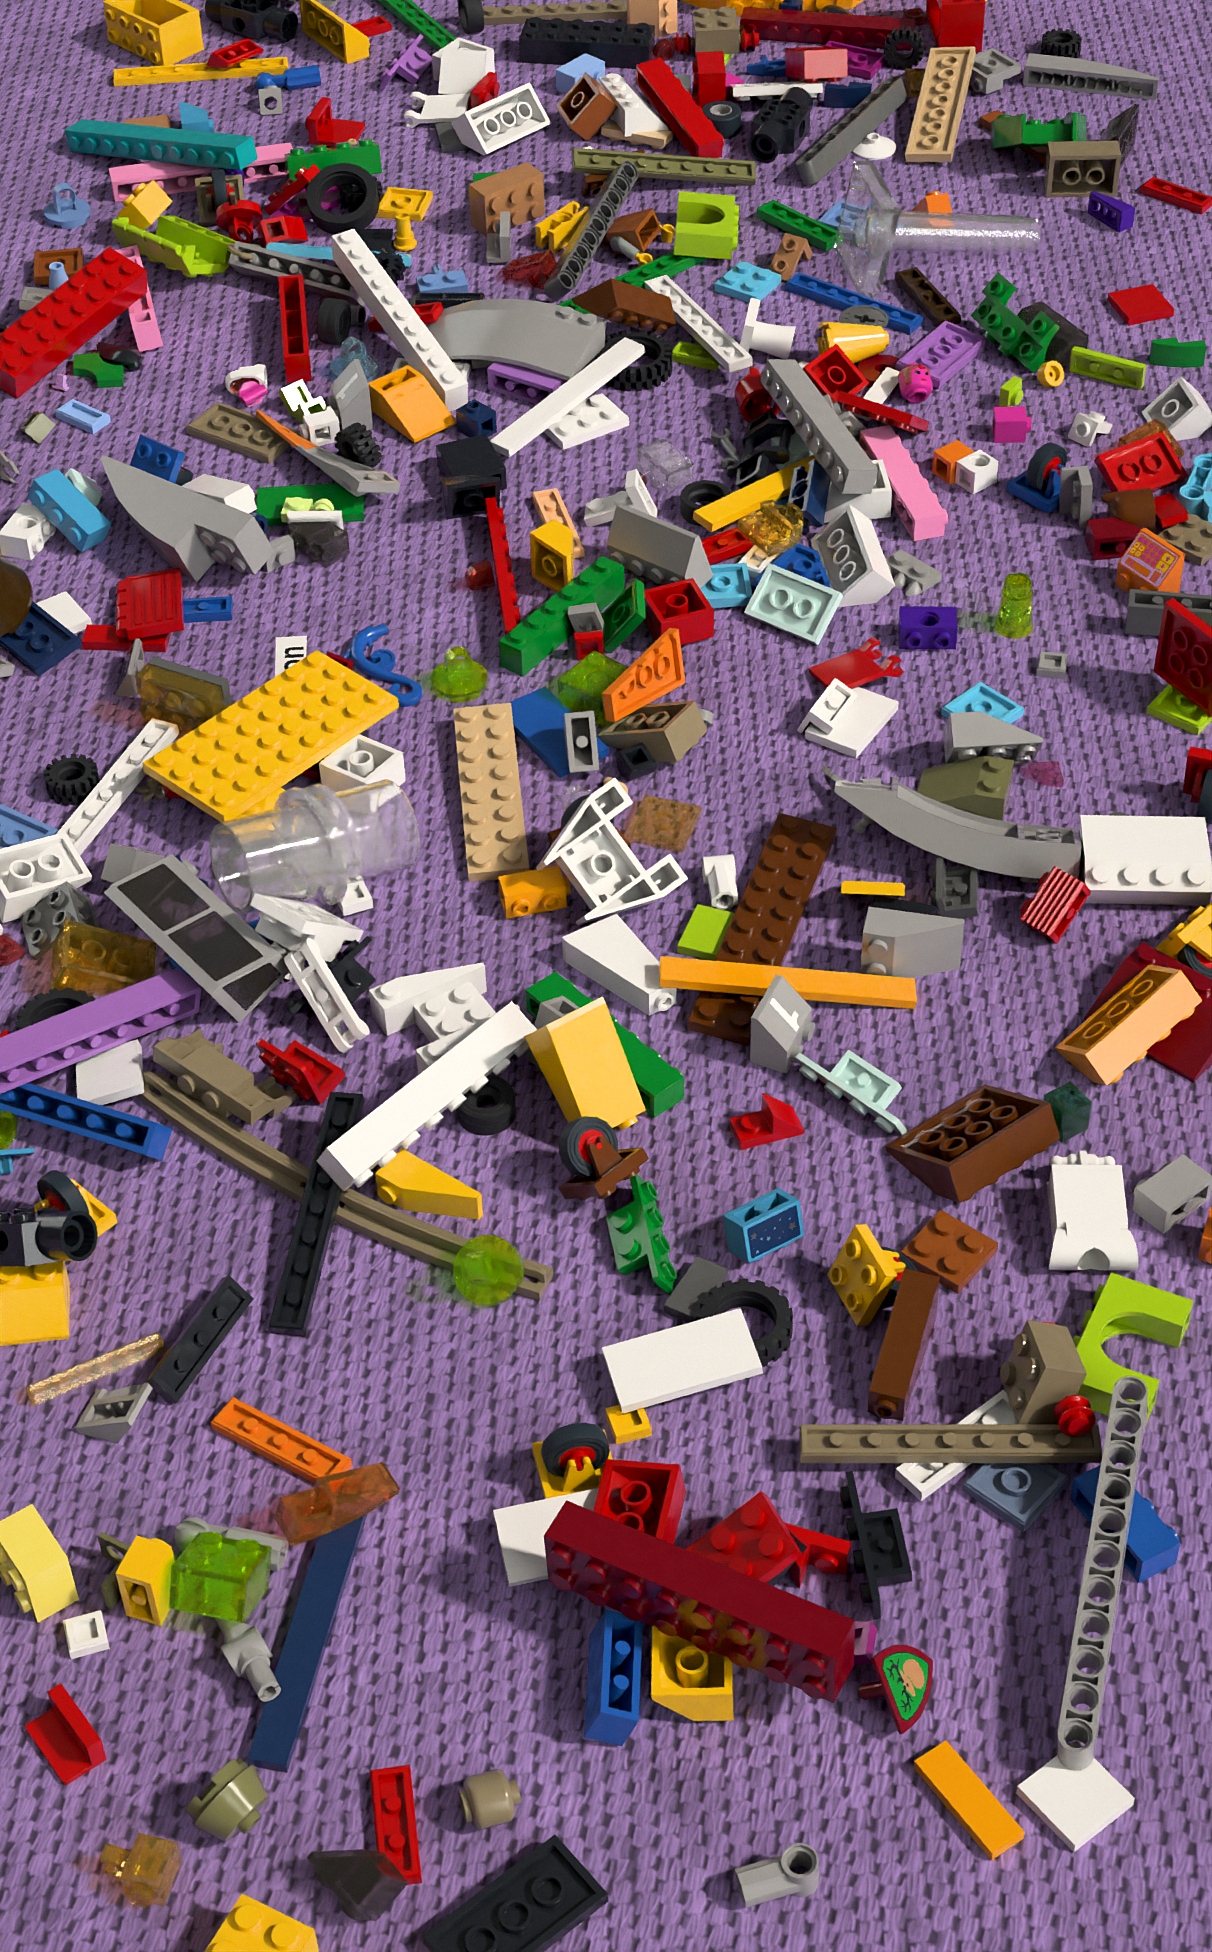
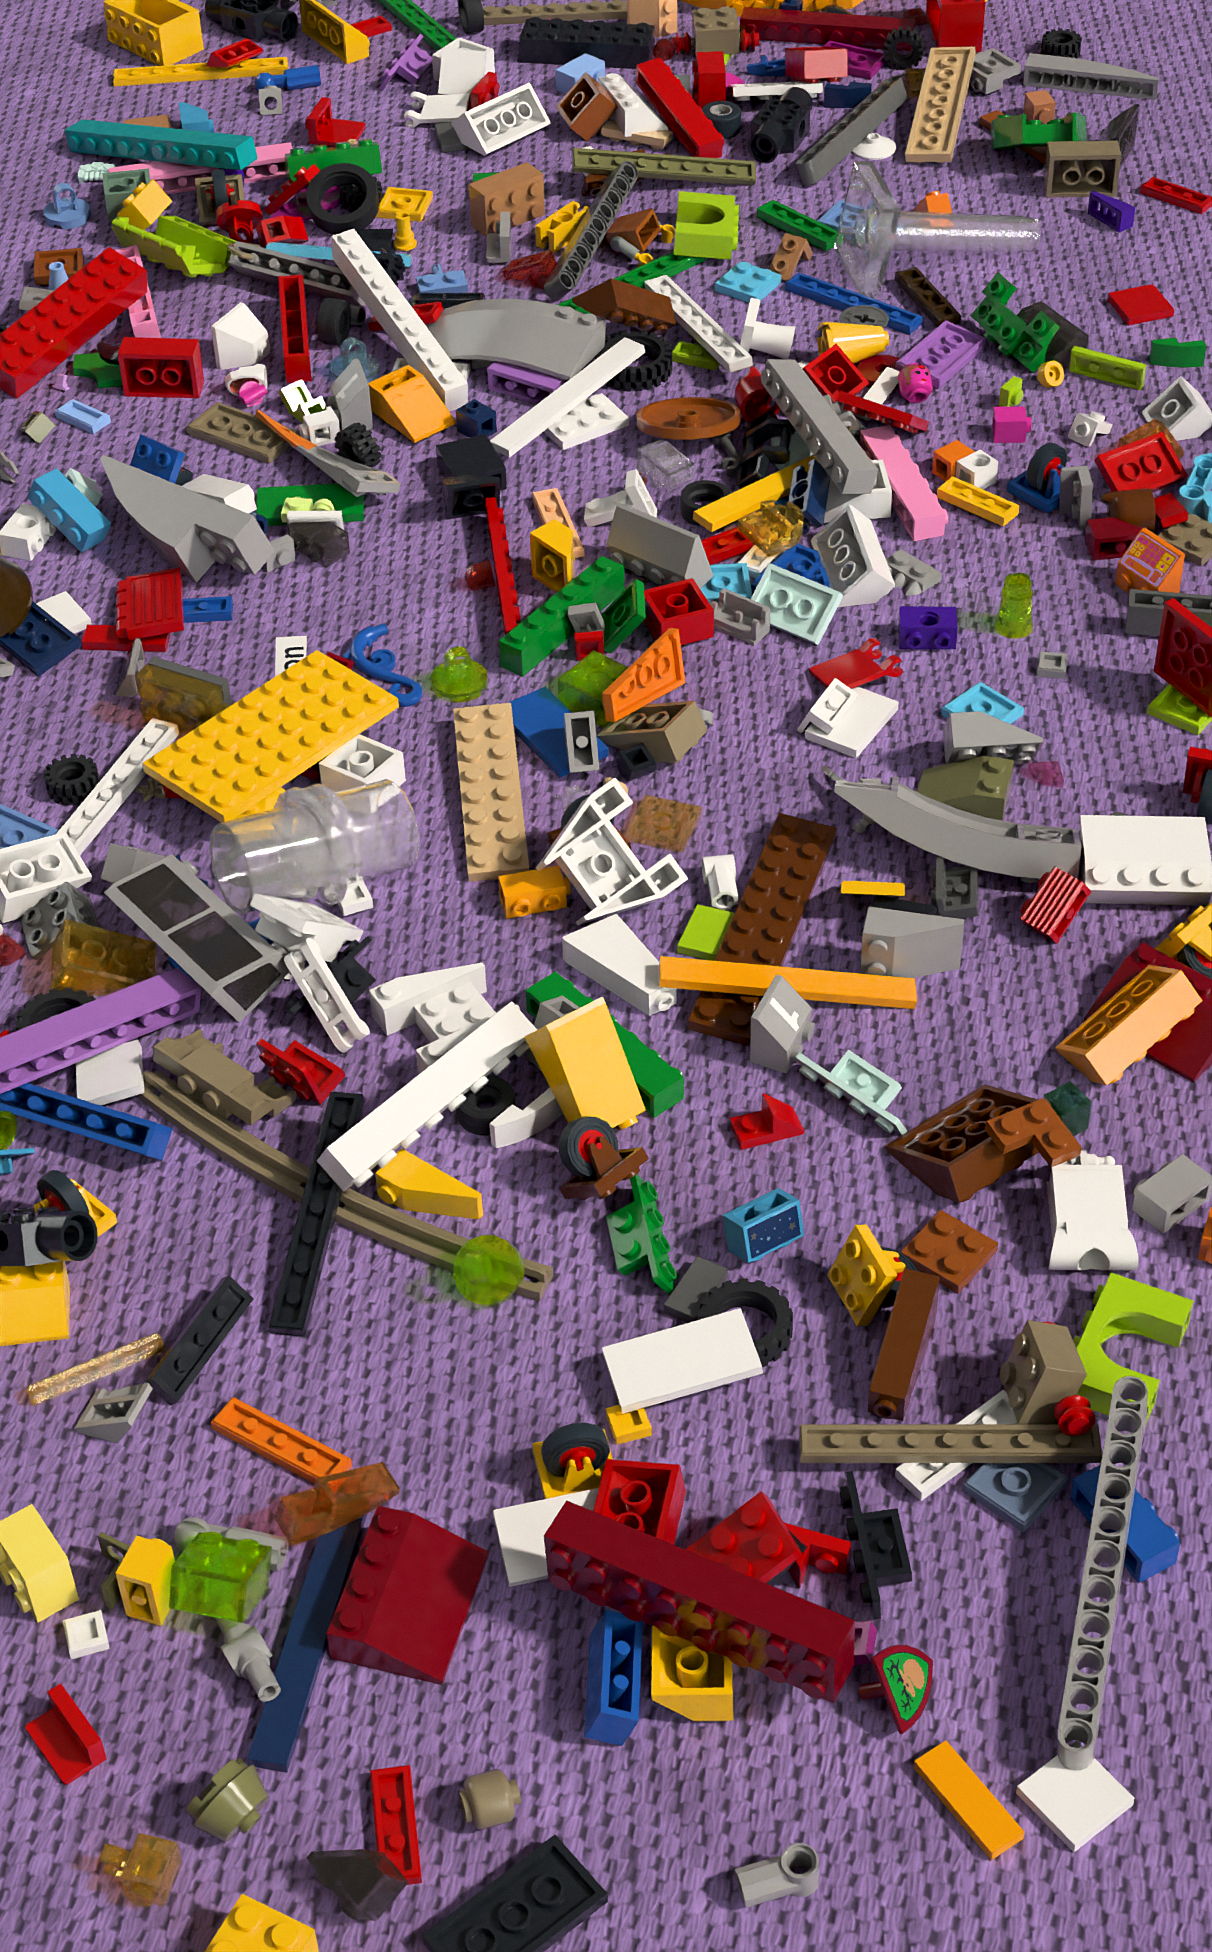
(93, 171): none -> light aqua piece
(119, 186): none -> sand green slope
(161, 367): none -> red brick
(239, 339): none -> white slope
(406, 1597): none -> dark red slope
(518, 1124): none -> white slope
(688, 418): none -> dark orange dish
(741, 617): none -> light grey hinge
(978, 501): none -> yellow plate
(1037, 1125): none -> dark orange plate
(1039, 106): none -> nougat brick

